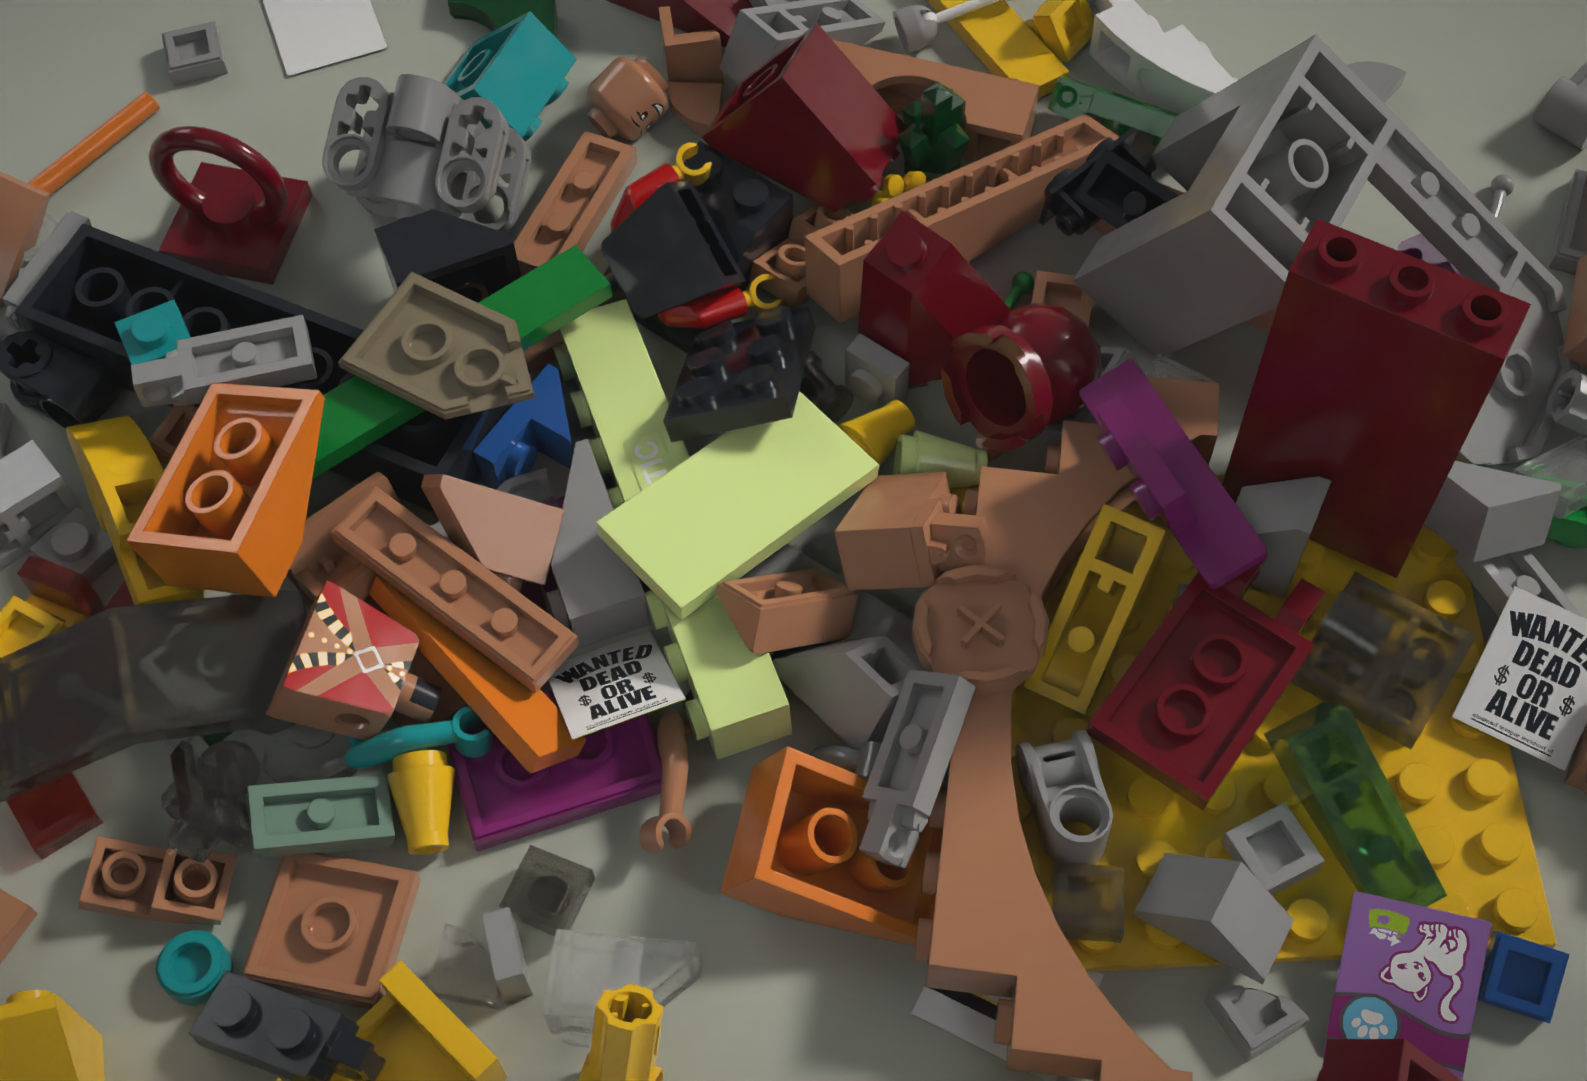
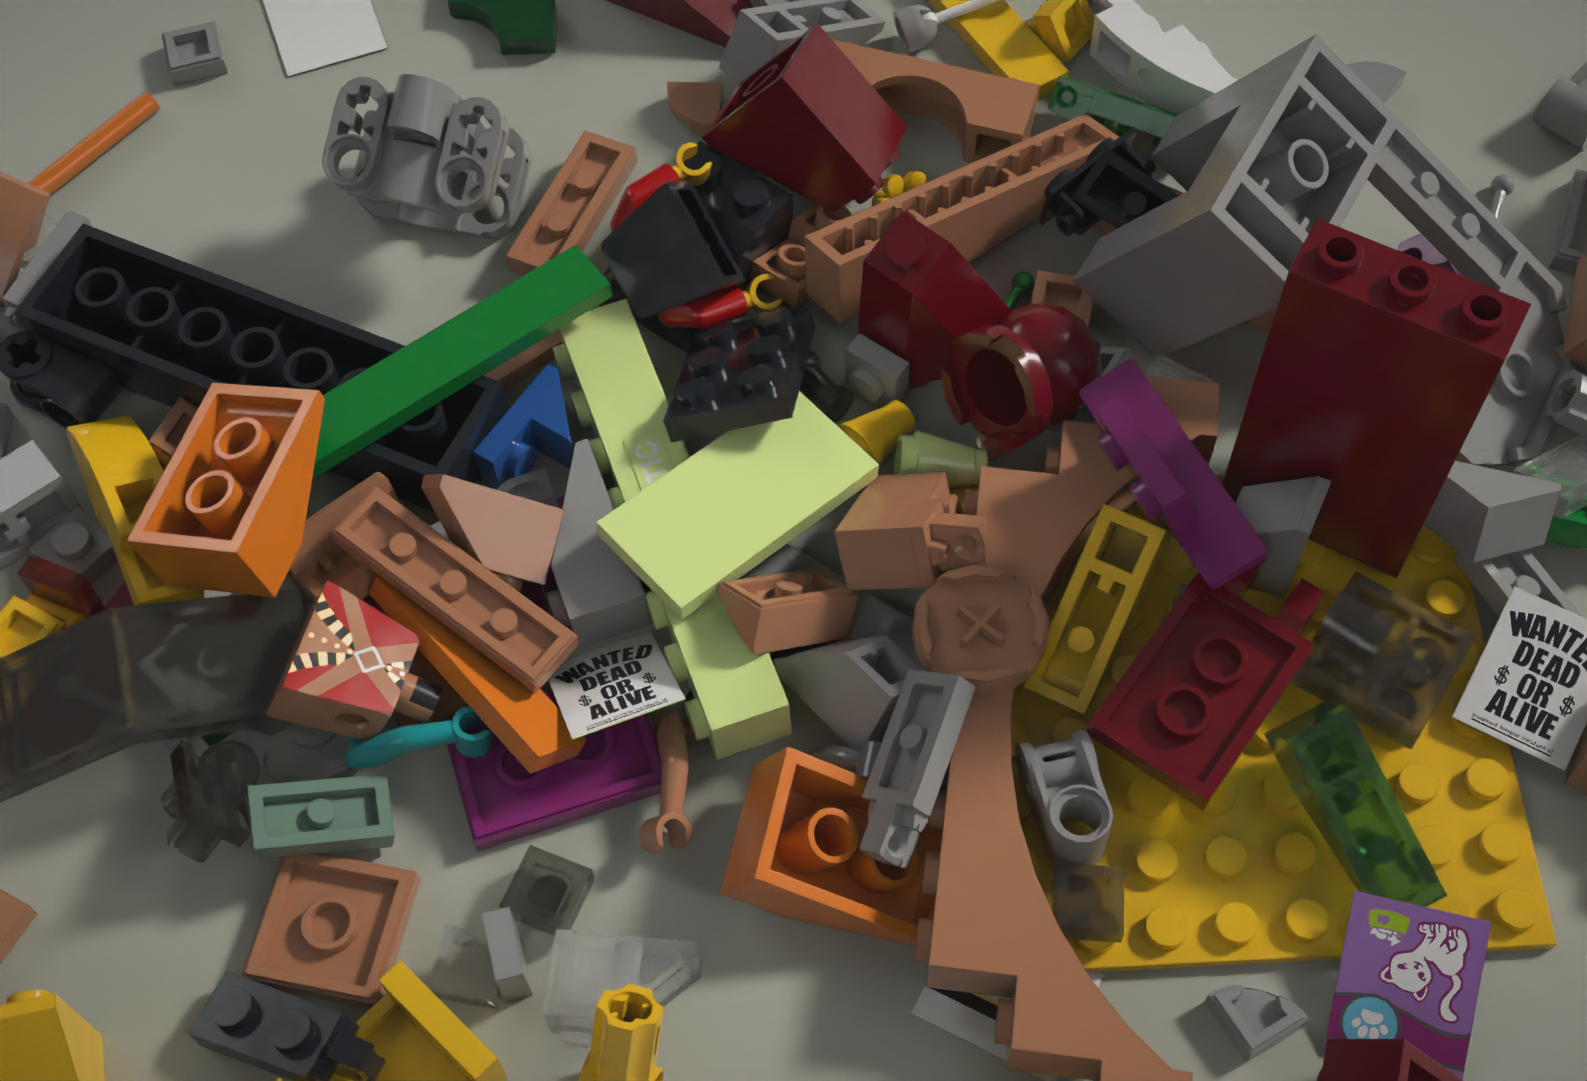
(54, 814): clear red tile -> none
(152, 332): teal plate -> none
(156, 883): nougat slope -> none
(192, 966): teal tile -> none
(228, 216): dark red tile -> none
(253, 355): light grey hinge -> none
(423, 798): yellow cone -> none
(441, 352): dark tan tile -> none
(449, 253): black slope -> none
(517, 70): teal slope -> none
(626, 98): nougat head -> none
(690, 55): nougat panel -> none
(934, 133): dark green rock -> none
(1217, 911): light grey slope -> none
(1274, 849): light grey plate -> none
(1522, 976): blue tile -> none

